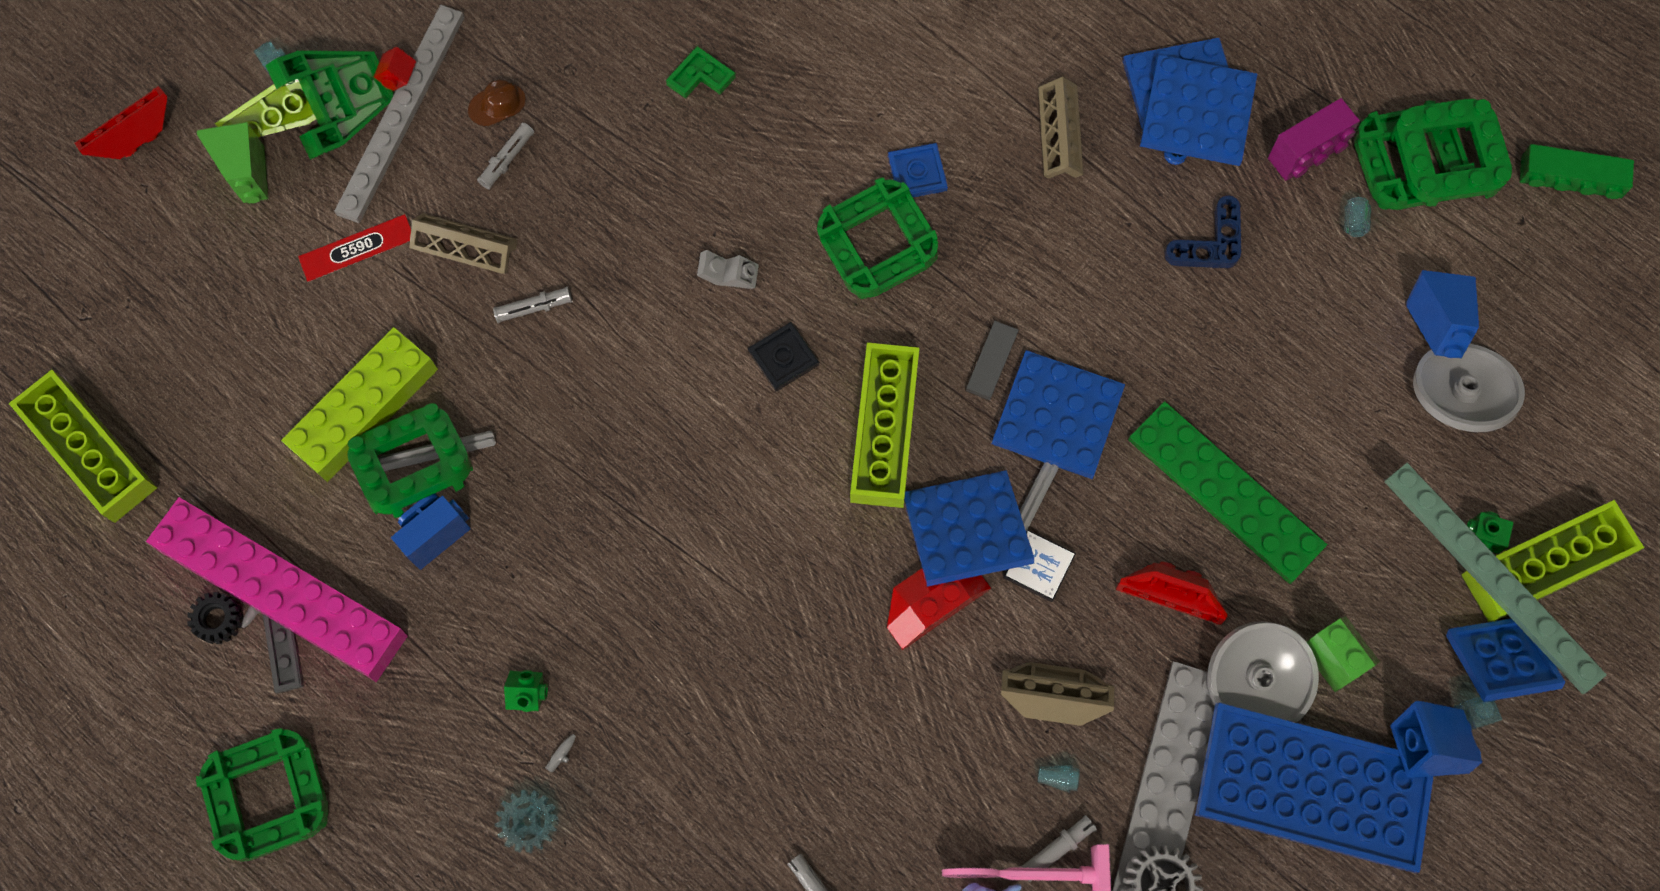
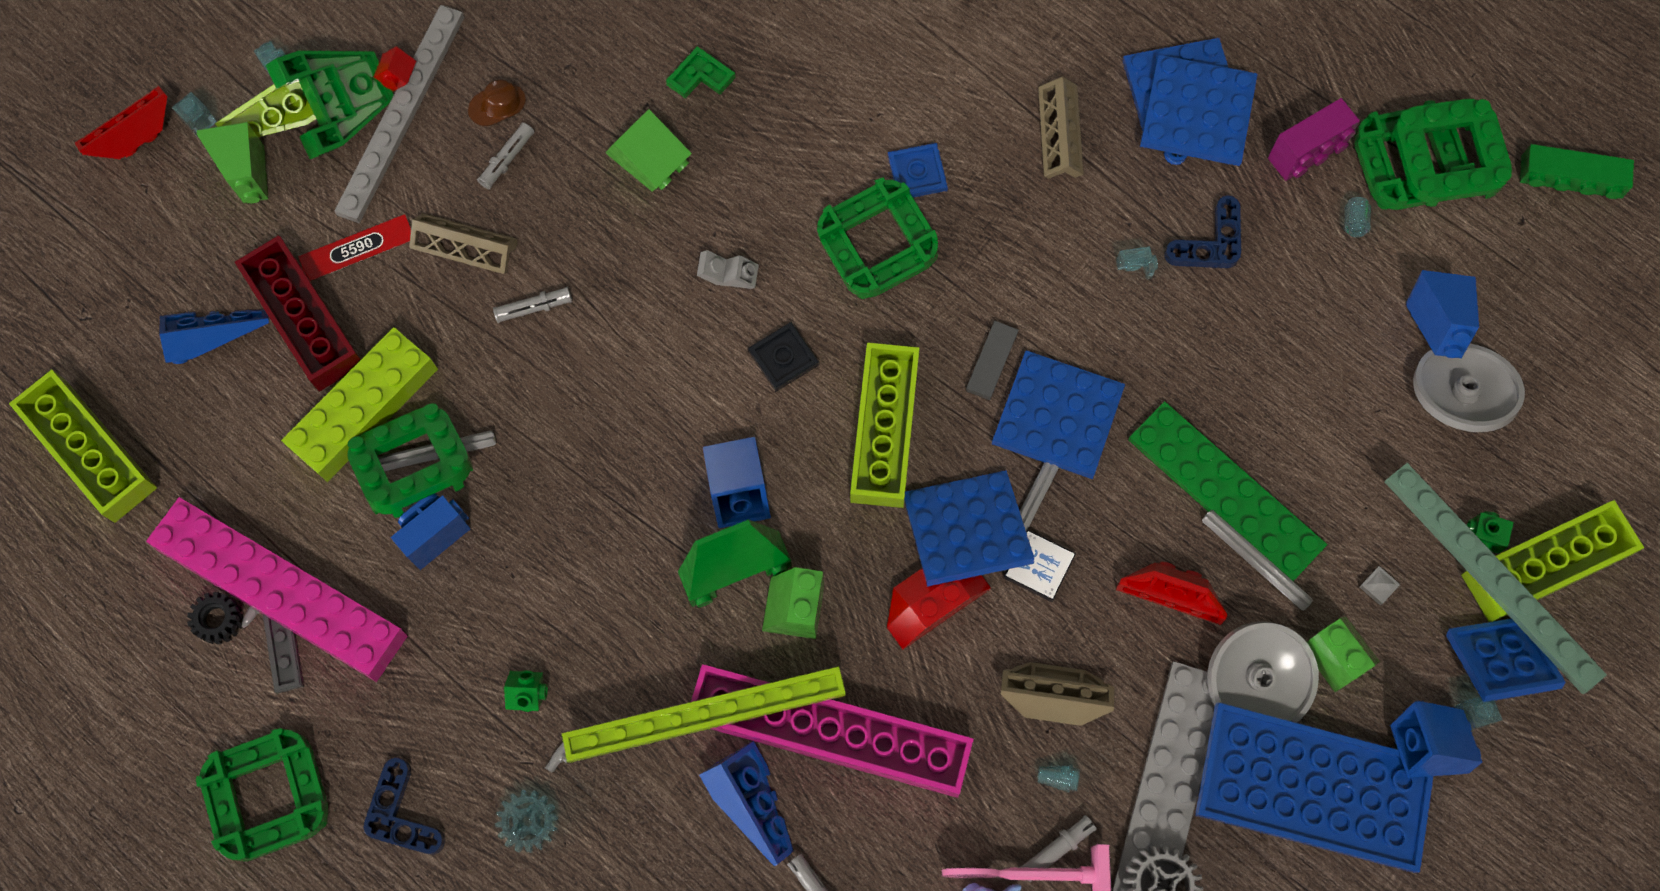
(189, 336): none -> blue wedge
(194, 113): none -> clear light blue brick
(298, 313): none -> dark red brick
(389, 813): none -> dark blue beam
(650, 152): none -> bright green slope
(703, 714): none -> lime plate
(731, 557): none -> green wedge
(736, 482): none -> blue slope
(744, 794): none -> blue wedge
(794, 603): none -> bright green slope
(850, 737): none -> dark pink brick
(1136, 258): none -> clear light blue bracket
(1257, 560): none -> light grey axle
(1379, 585): none -> light grey tile

